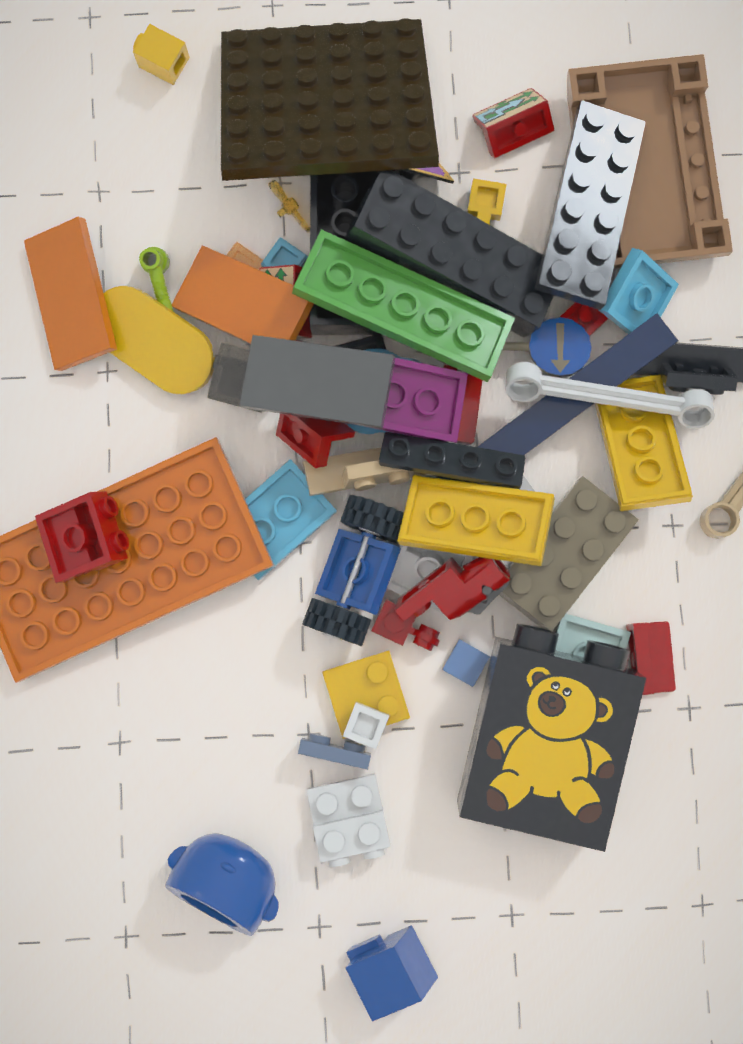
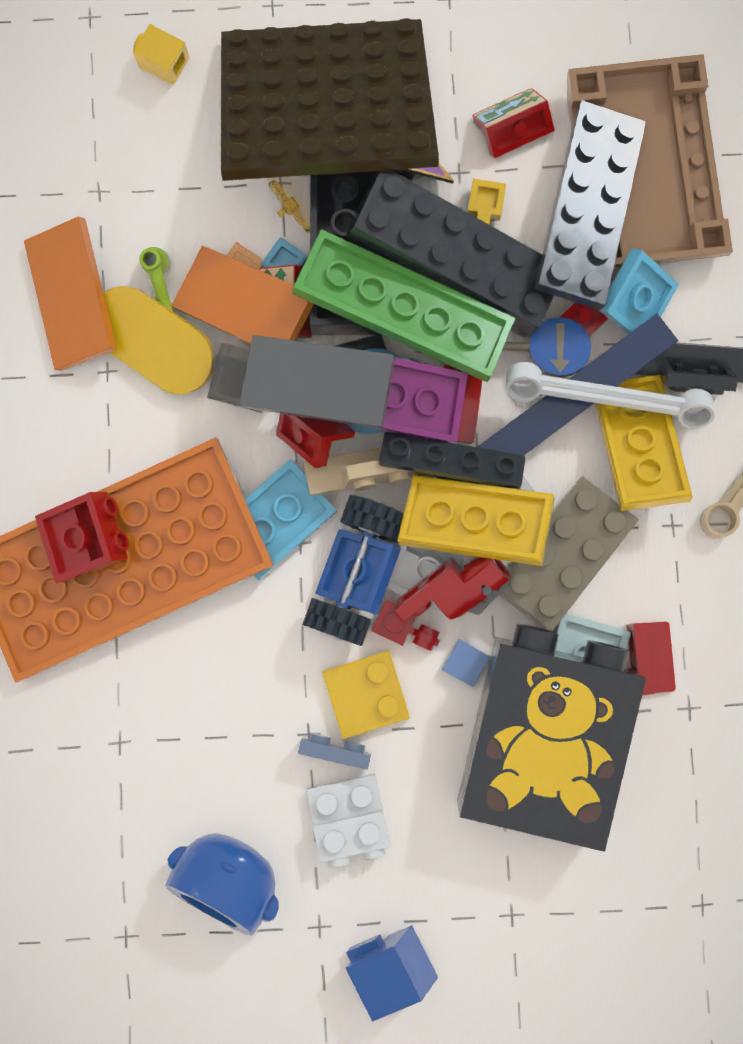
(366, 725): white plate -> none

